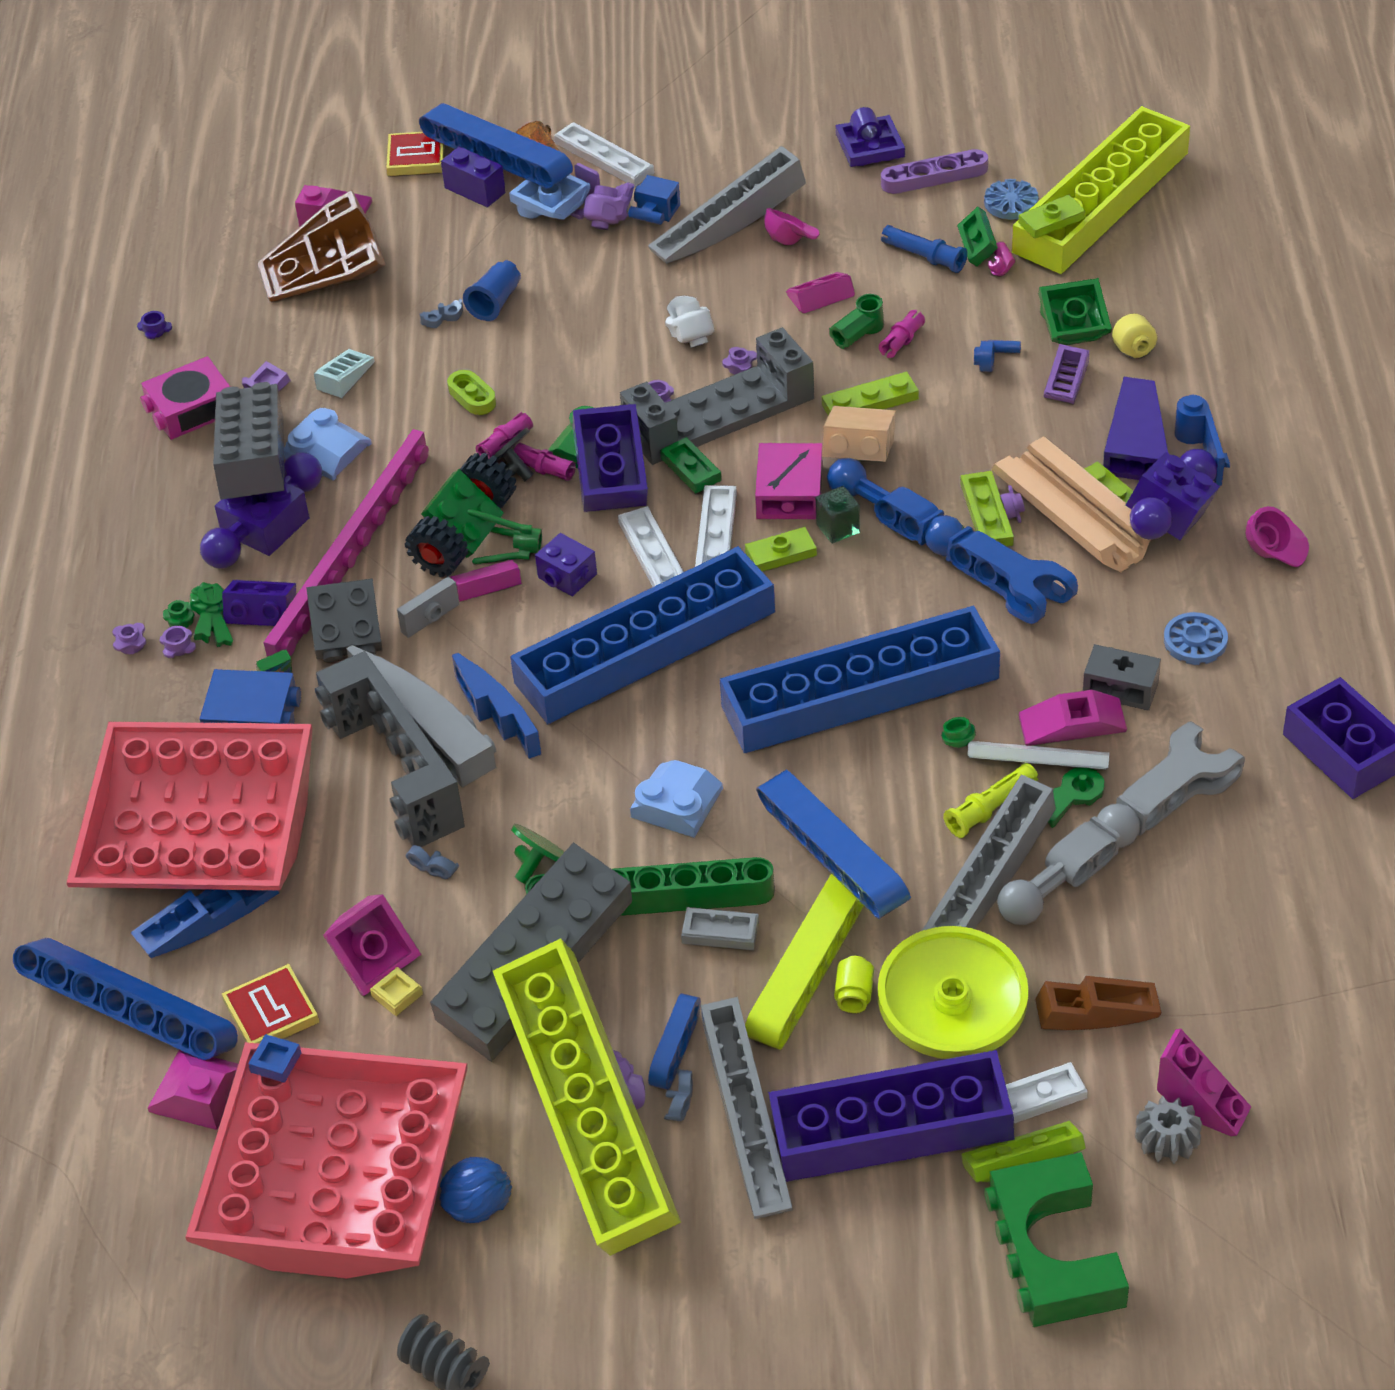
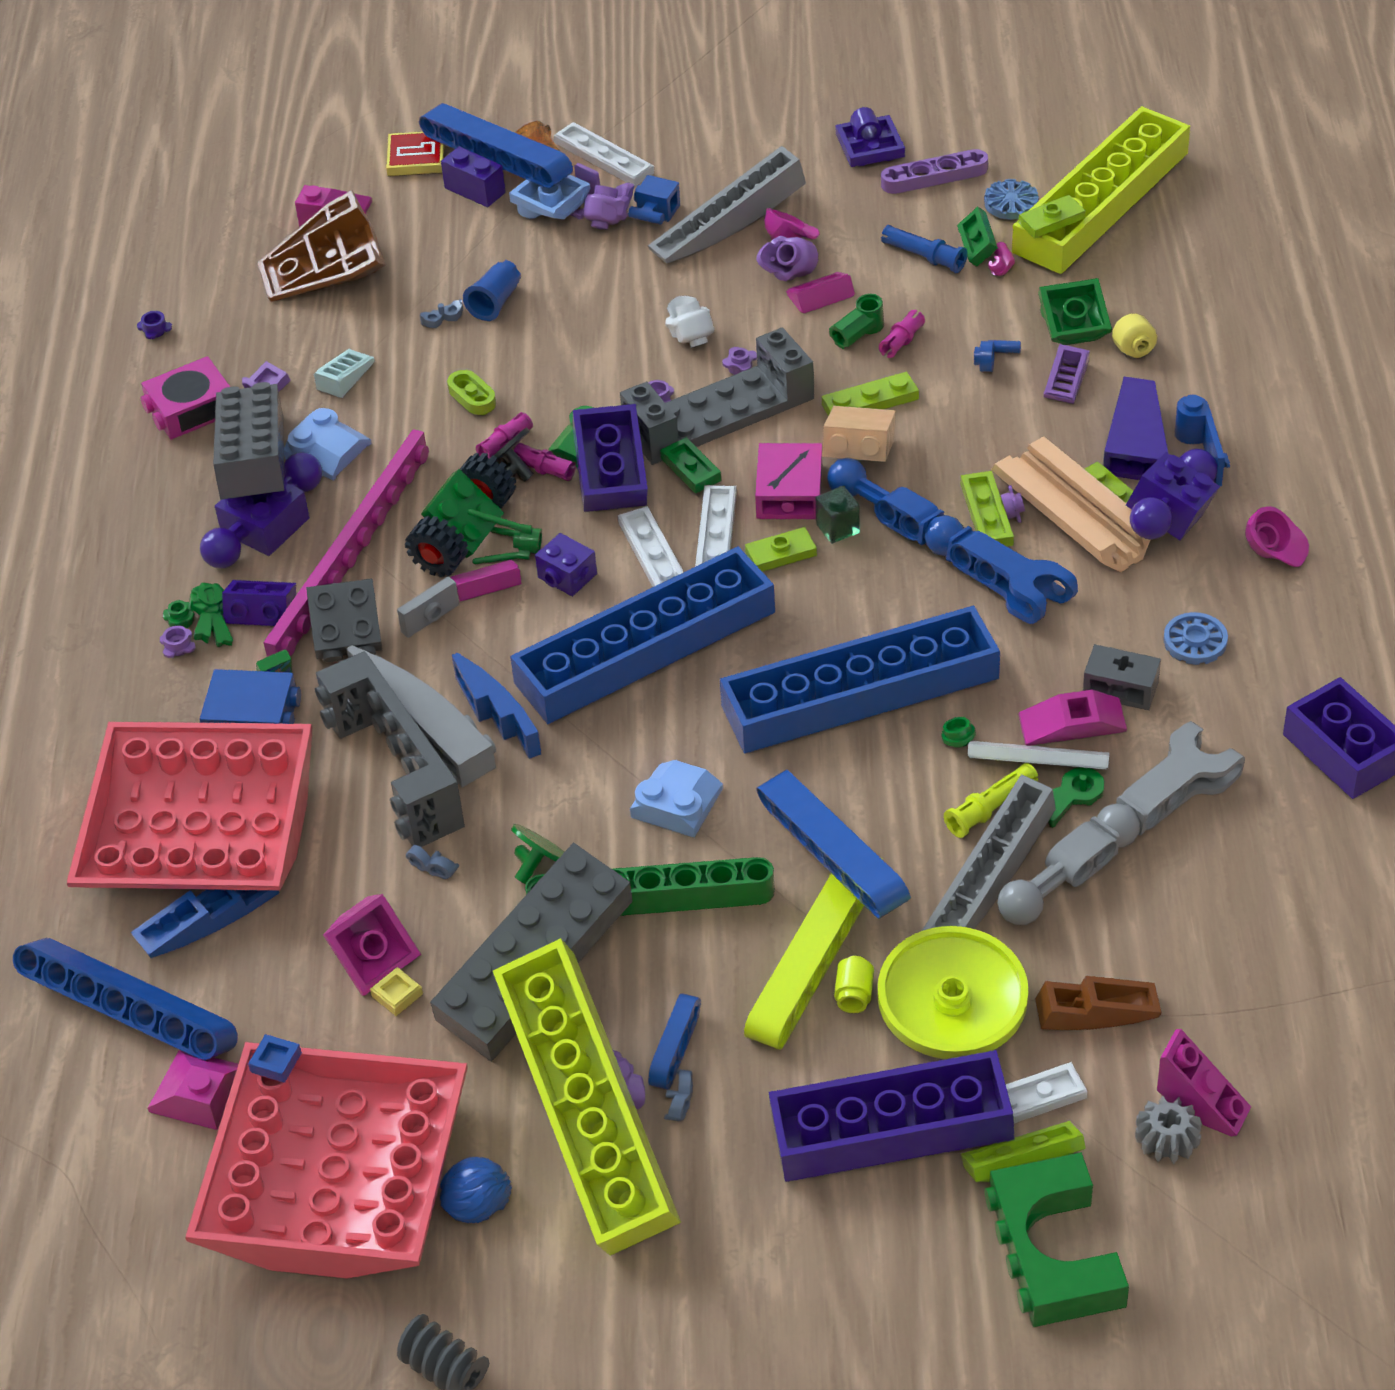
(129, 638): medium lavender plate -> none
(270, 1006): red tile -> none
(720, 928): light grey plate -> none
(745, 1108): light grey slope -> none
(788, 257): none -> medium lavender head

